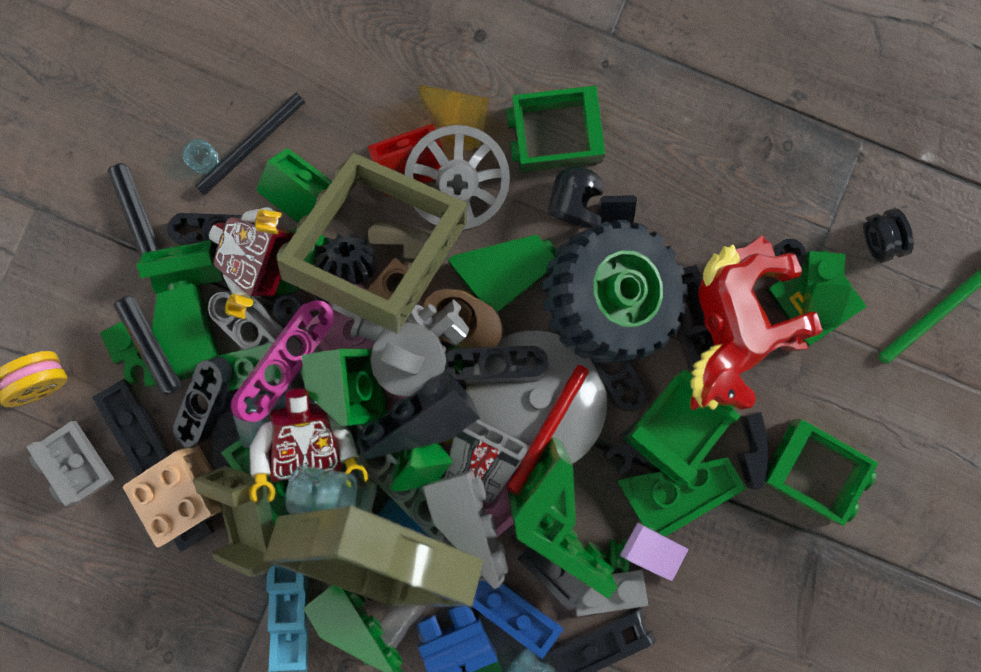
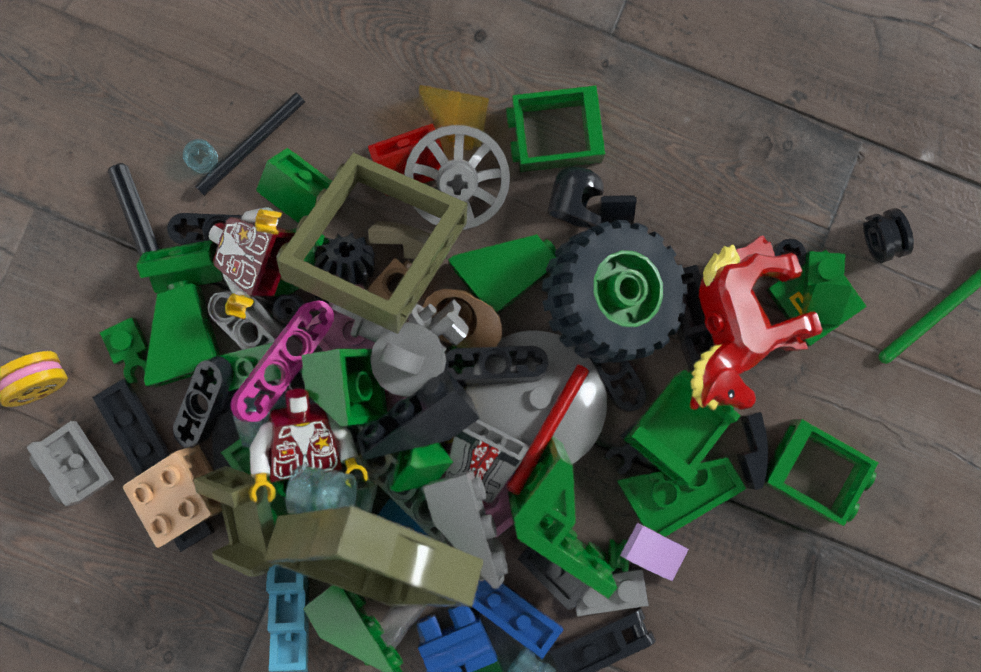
(147, 345): black axle -> none

